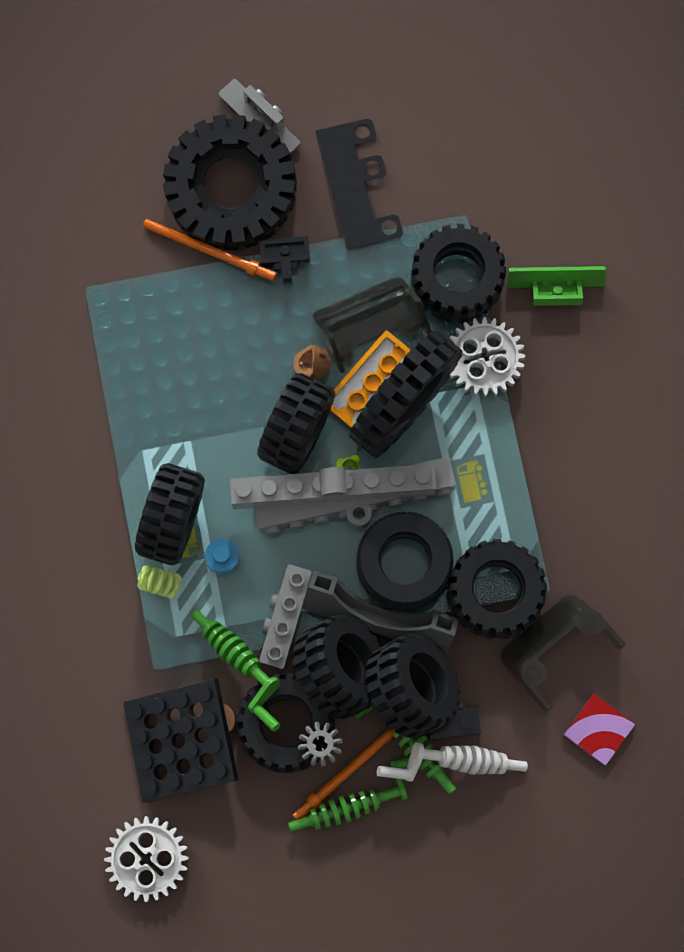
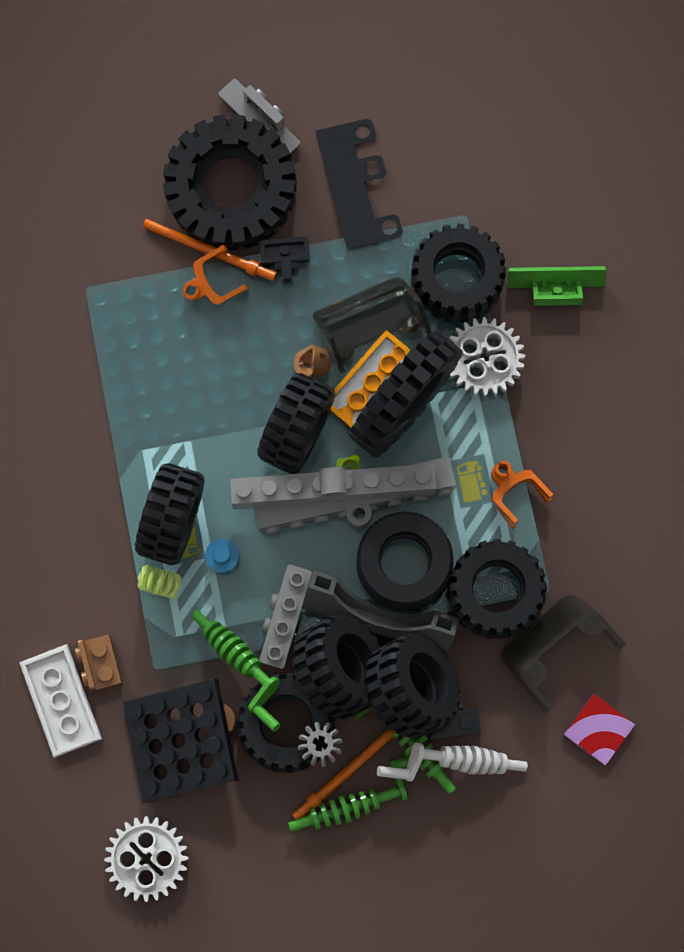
(60, 701): none -> white tile
(99, 663): none -> medium nougat bracket
(202, 285): none -> orange piece
(507, 481): none -> orange piece

